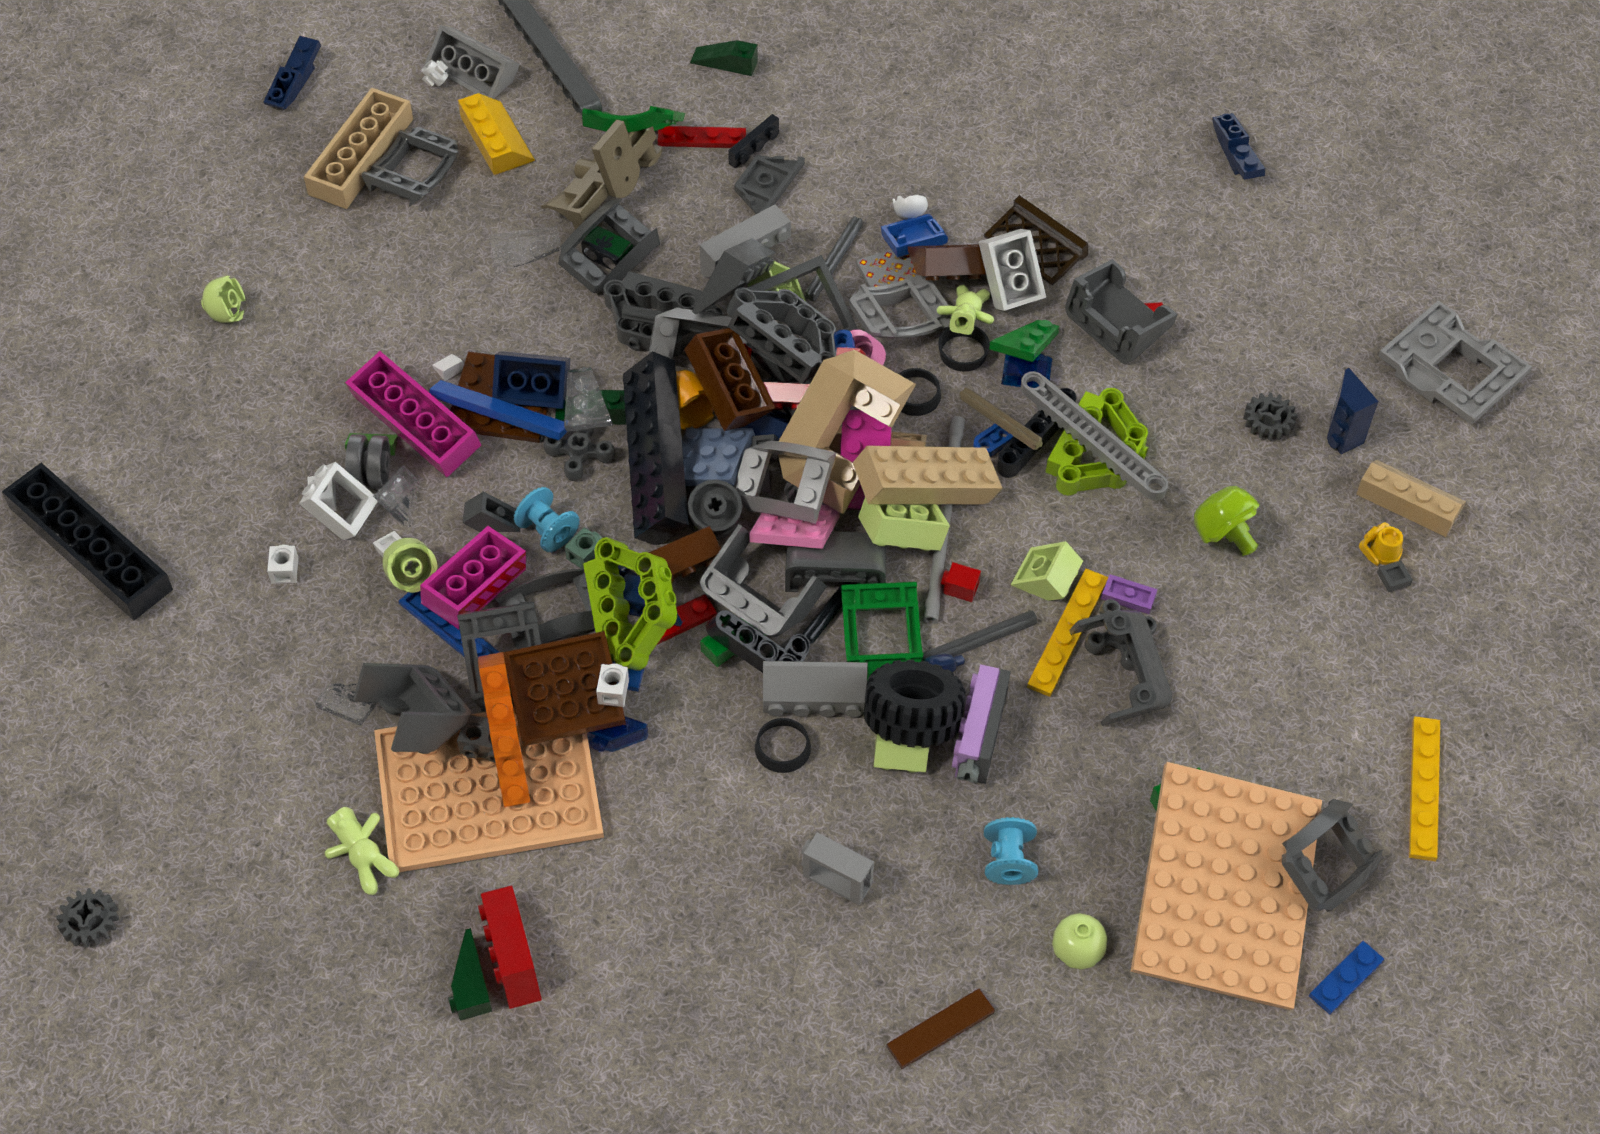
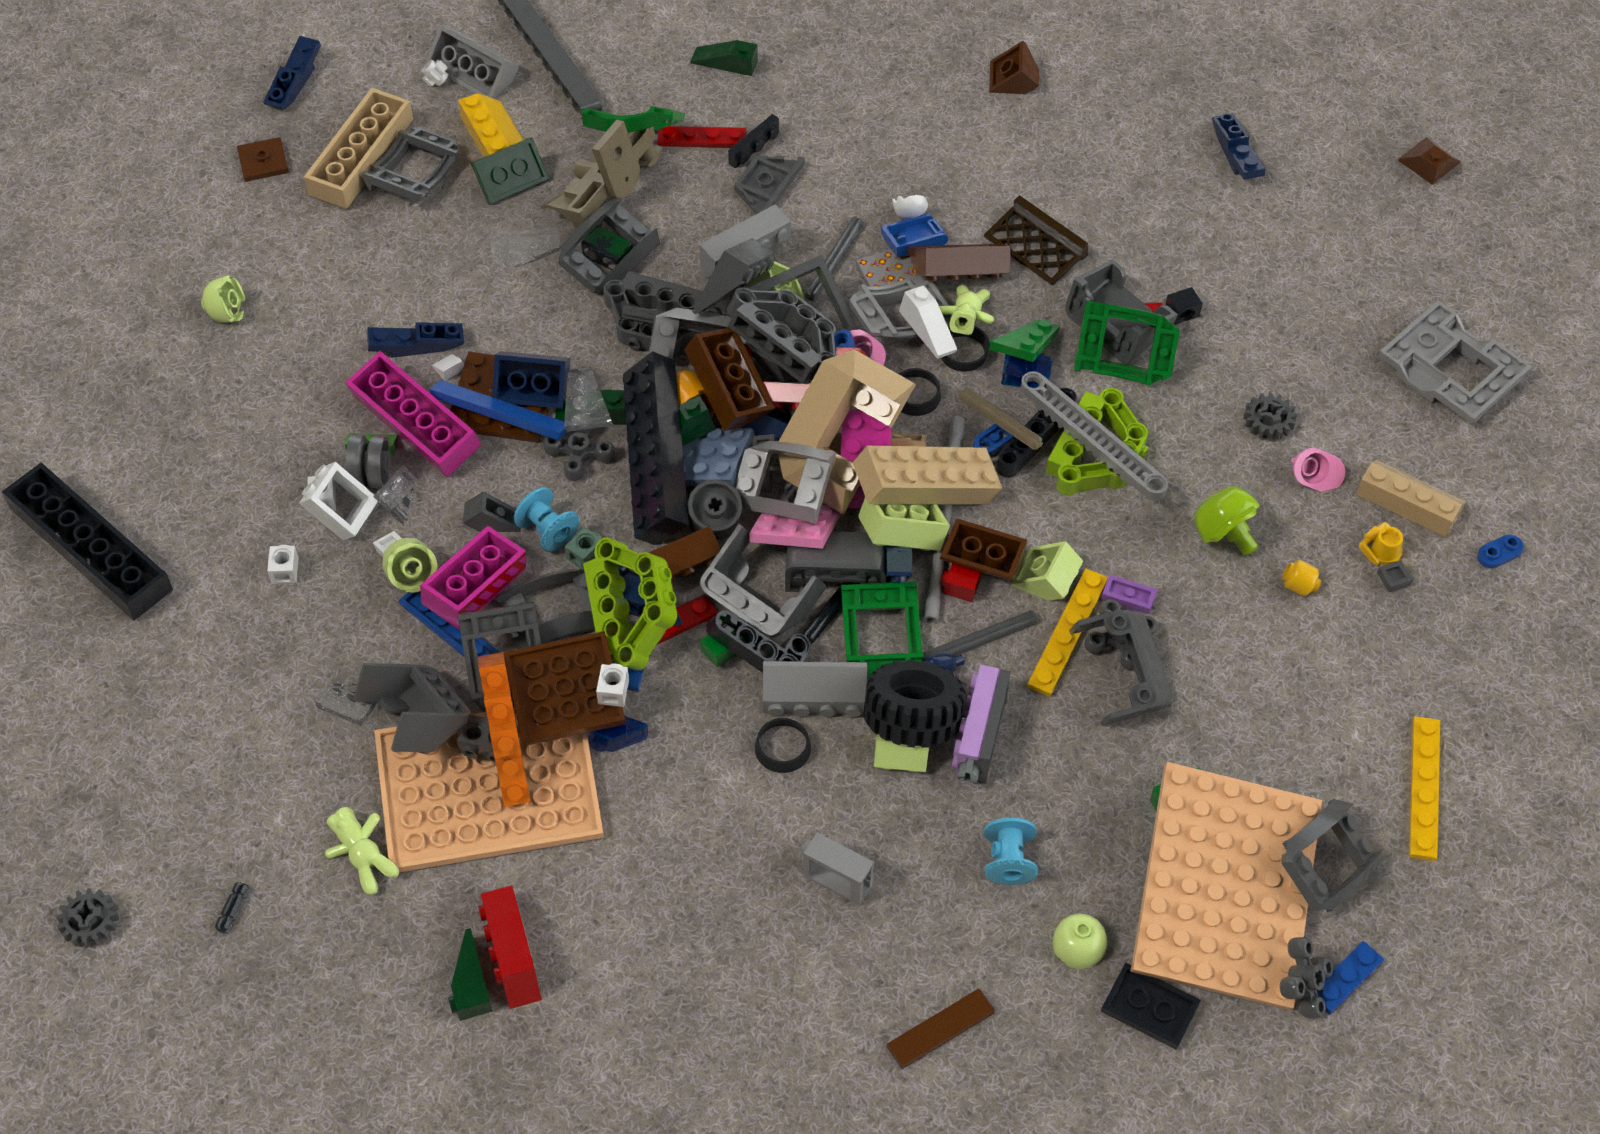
(232, 907): none -> black axle
(262, 159): none -> reddish brown plate
(414, 341): none -> dark blue slope
(510, 170): none -> dark green tile
(694, 420): none -> dark green slope
(898, 564): none -> slope
(927, 320): none -> white slope
(985, 550): none -> reddish brown slope
(1012, 269): white brick -> none
(1014, 71): none -> reddish brown slope
(1092, 338): none -> green wedge
(1151, 1006): none -> black plate
(1185, 304): none -> black brick
(1301, 578): none -> yellow head
(1306, 977): none -> dark grey gear
(1324, 468): none -> bright pink piece
(1351, 414): dark blue slope -> none
(1429, 161): none -> reddish brown slope
(1502, 551): none -> blue plate

